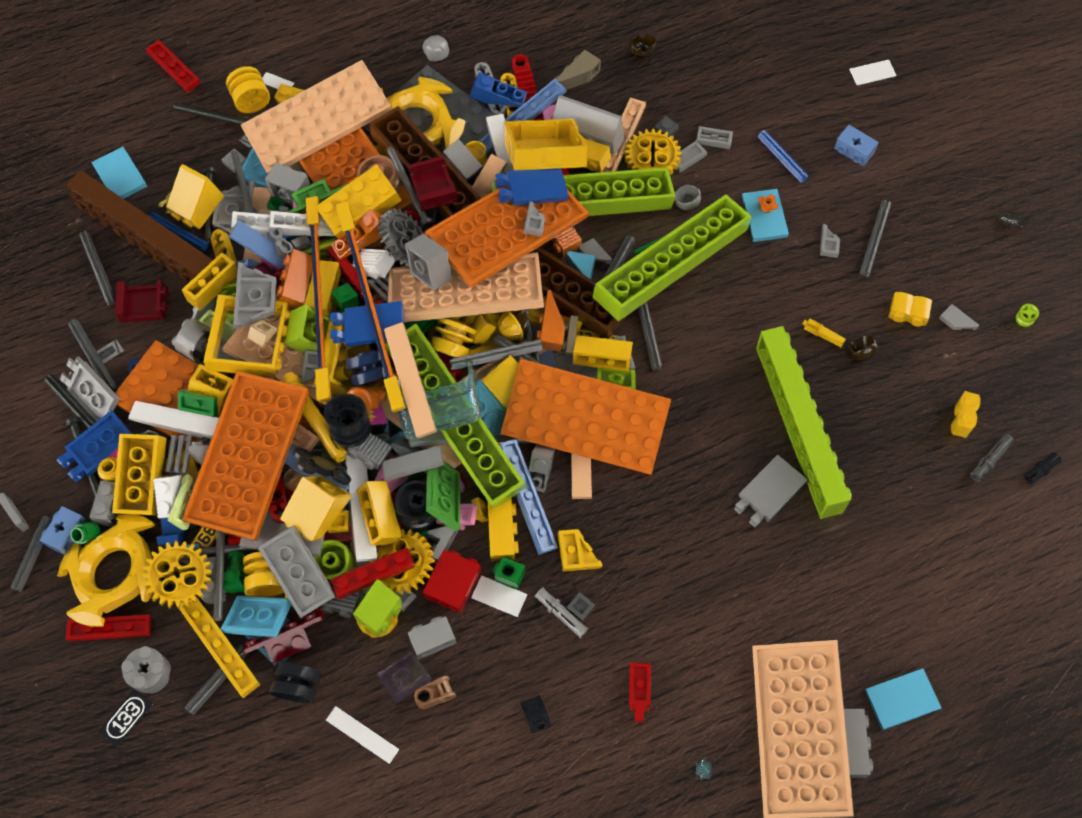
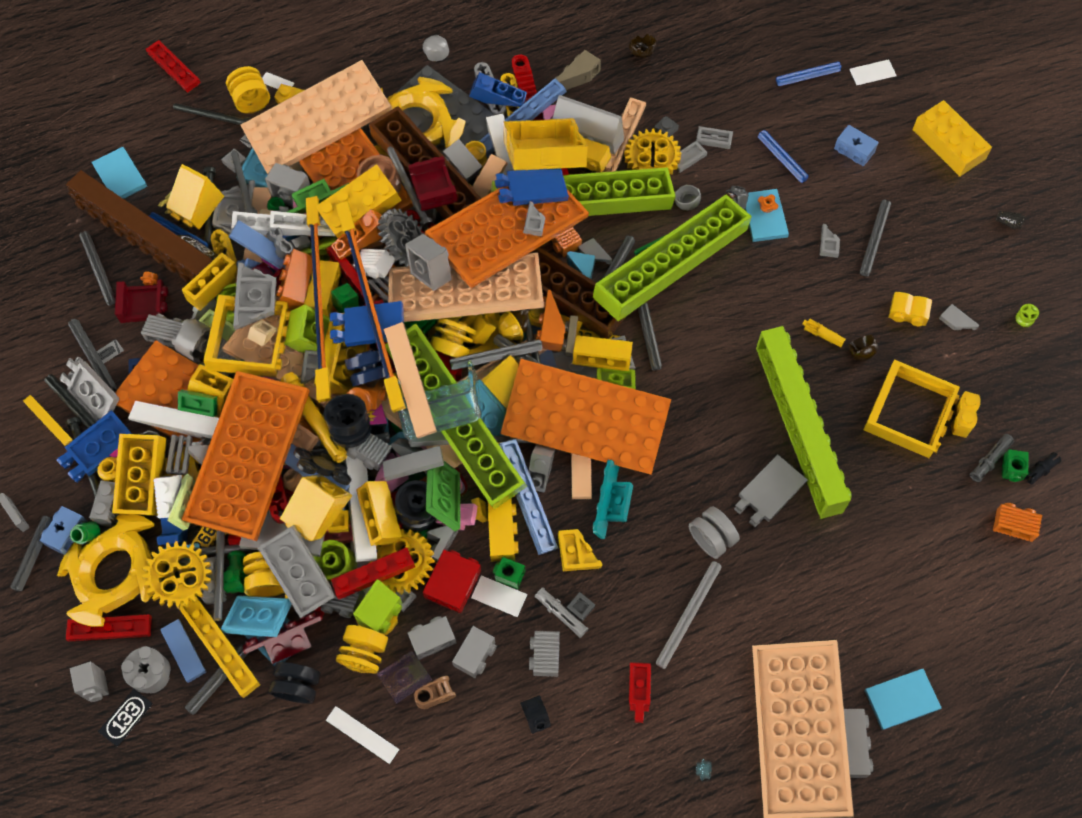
(51, 424): none -> yellow beam
(89, 681): none -> light grey brick
(149, 278): none -> orange plate
(161, 329): none -> light grey brick
(183, 650): none -> medium blue tile
(198, 245): none -> black sticker
(360, 653): none -> yellow wheel
(474, 652): none -> light grey brick
(545, 653): none -> light grey brick
(613, 500): none -> teal bracket
(688, 615): none -> light grey axle
(714, 532): none -> light grey wheel
(738, 195): none -> dark grey head
(808, 73): none -> blue axle
(922, 379): none -> yellow window
(951, 138): none -> yellow brick
(1016, 458): none -> green brick
(1017, 522): none -> orange brick

